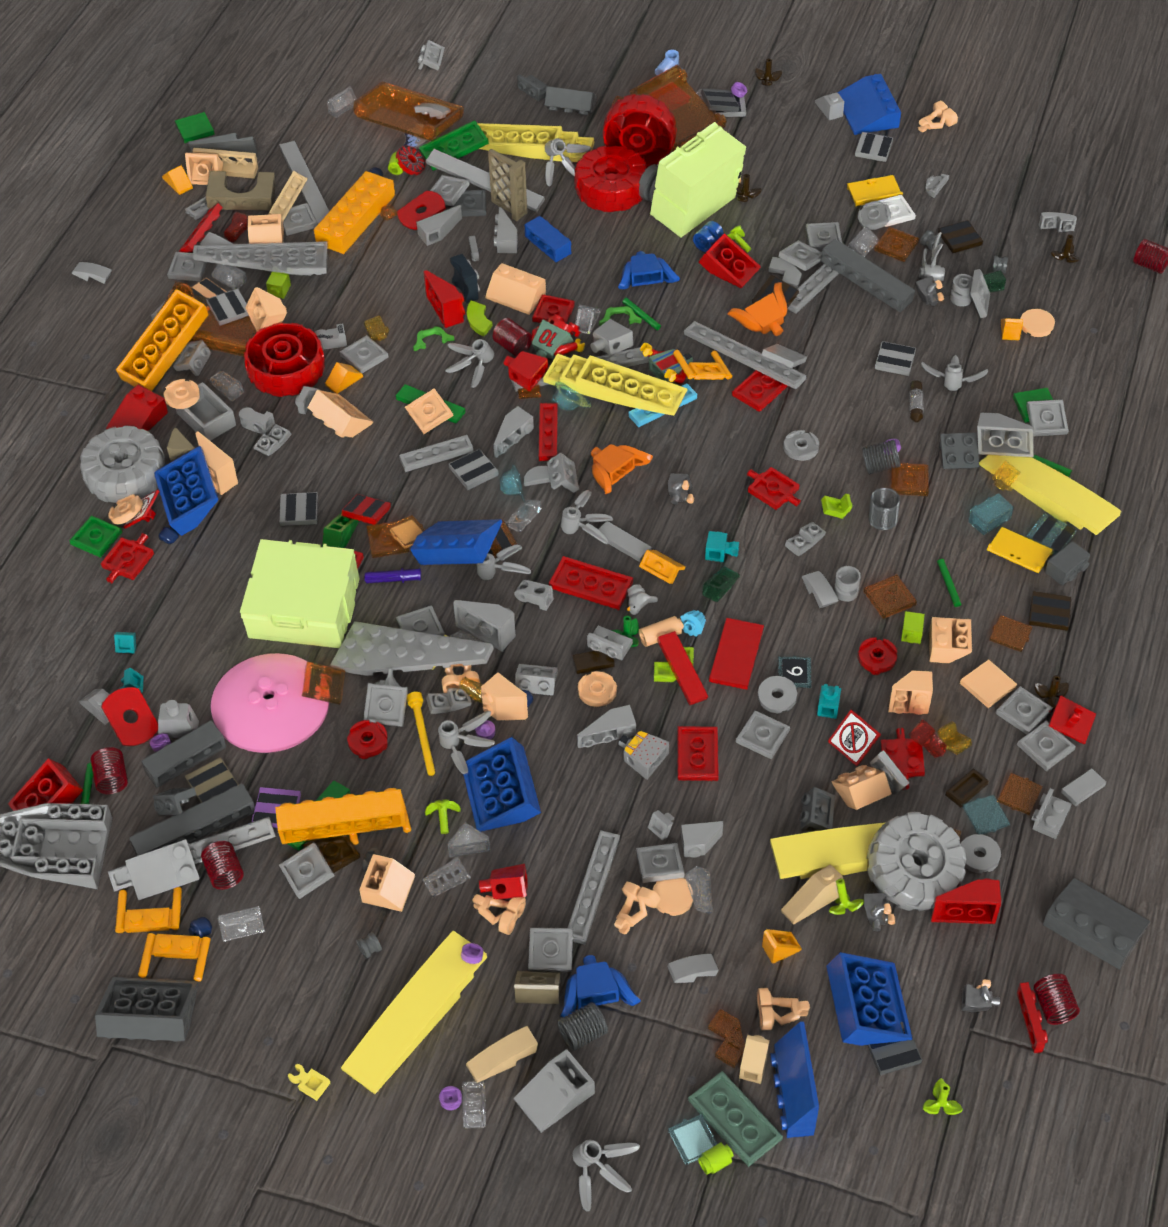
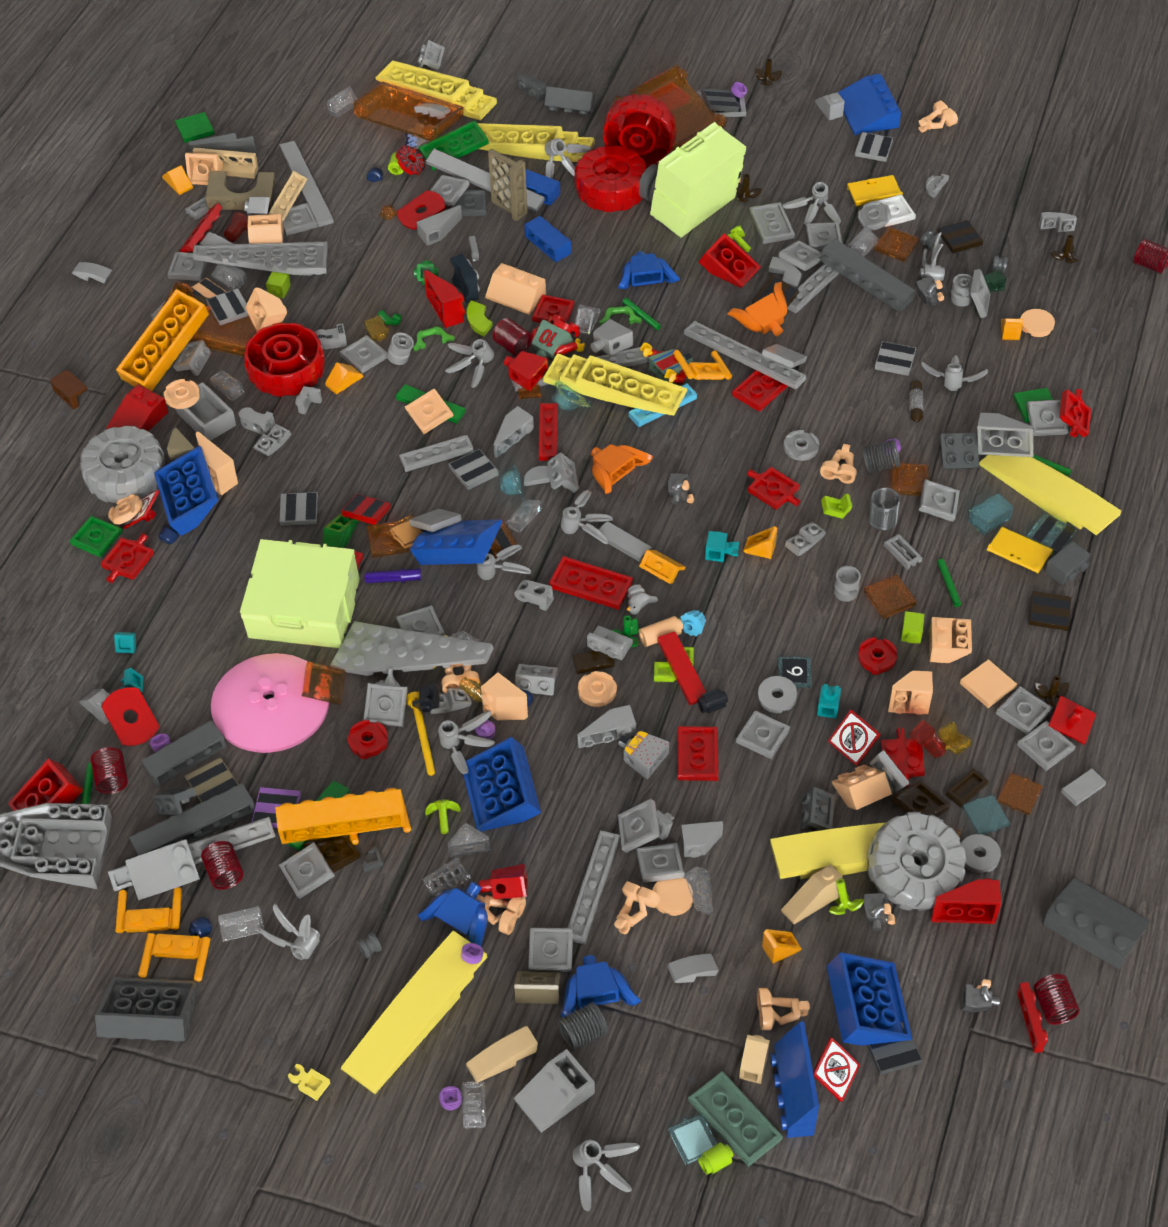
(68, 388): none -> reddish brown panel
(176, 719): light grey torso -> none
(257, 206): none -> light grey slope
(306, 939): none -> light grey plant
(338, 414): light nougat slope -> none
(354, 211): light orange brick -> none
(386, 883): light nougat slope -> none
(395, 320): none -> green arm
(400, 348): none -> light grey wheel
(425, 265): none -> green brick
(428, 698): none -> black bracket
(435, 520): none -> light grey tile
(439, 86): none -> light yellow slope
(461, 911): none -> blue torso
(486, 622): light grey slope -> none
(506, 234): light grey slope -> none
(543, 186): none -> blue brick
(638, 825): none -> light grey tile
(670, 60): light blue piece -> none
(707, 236): blue wheel -> none
(712, 701): none -> black brick
(718, 585): clear green slope -> none
(730, 1029): clear orange tile -> none
(736, 653): red tile -> none
(762, 543): none -> light orange slope
(771, 223): none -> light grey tile
(819, 196): none -> light grey plant
(820, 587): light grey slope -> none
(836, 1069): none -> piece
(846, 472): none -> light nougat piece
(900, 552): none -> light grey tile
(920, 799): none -> dark brown tile
(939, 500): none -> light grey tile
(941, 1093): lime plant -> none
(1005, 476): clear yellow bracket -> none
(1011, 633): clear orange piece -> none
(1051, 814): light grey bracket -> none
(1075, 413): none -> red plate

